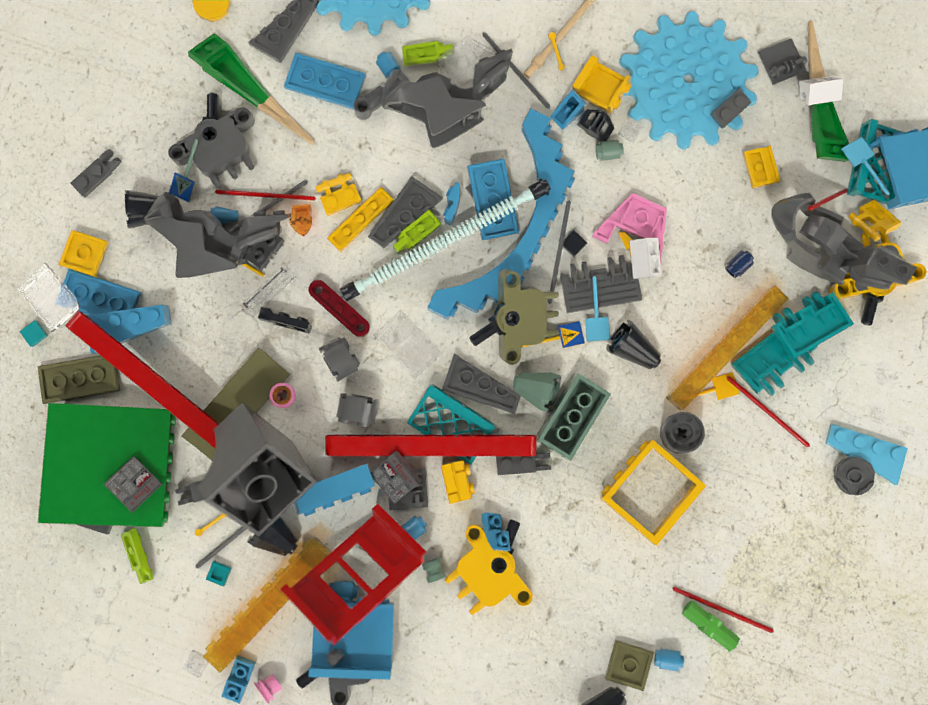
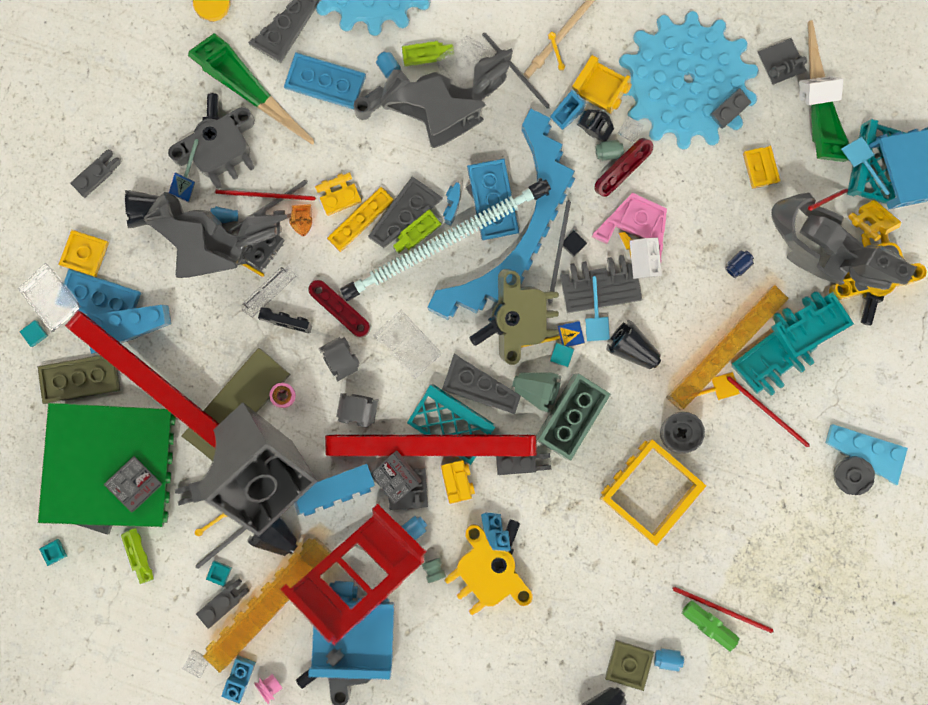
(53, 552): none -> teal tile
(221, 605): none -> dark grey hinge
(562, 354): none -> teal tile
(624, 167): none -> dark red plate

